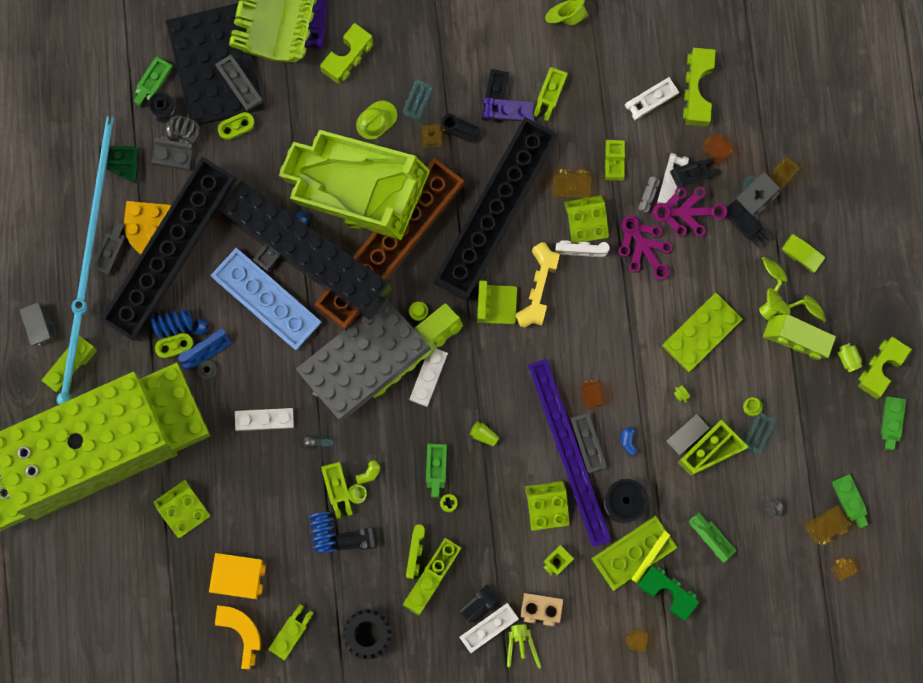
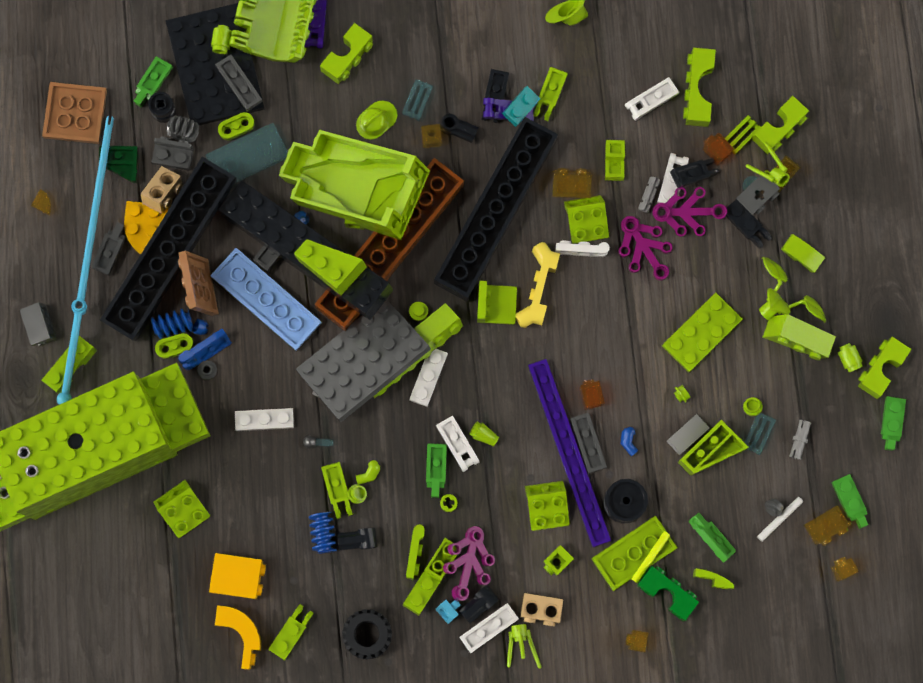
(42, 202): none -> clear yellow tile
(74, 113): none -> medium nougat plate
(158, 188): none -> tan brick
(198, 283): none -> medium nougat plate
(221, 39): none -> lime brick
(250, 153): none -> clear light blue tile
(330, 265): none -> lime wedge
(447, 610): none -> medium azure tile
(457, 443): none -> white plate
(469, 561): none -> magenta plant
(521, 106): none -> teal plate
(717, 580): none -> lime slope
(752, 123): none -> lime tile
(777, 175): none -> lime plant
(779, 519): none -> white bar
(792, 114): none -> lime arch
(800, 439): none -> light grey pin

